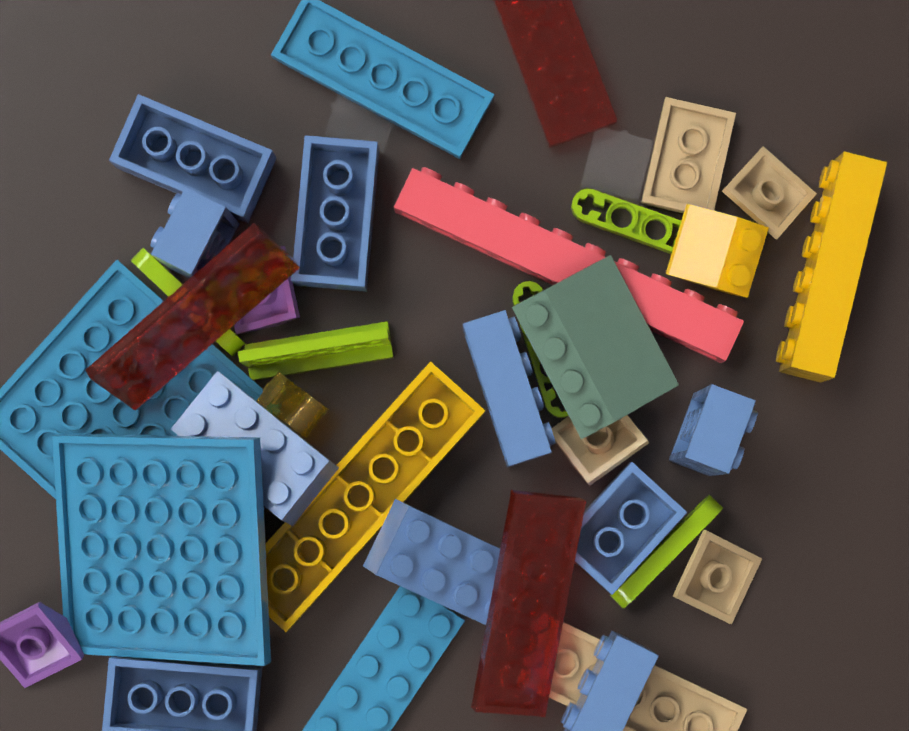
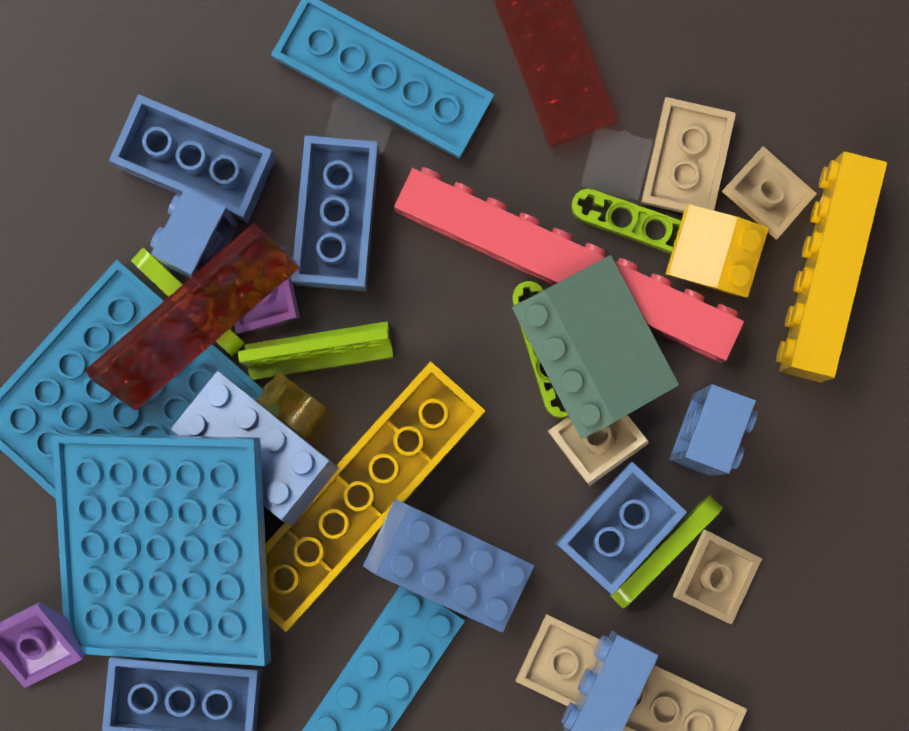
(507, 389): medium blue brick -> none
(528, 603): clear red plate -> none

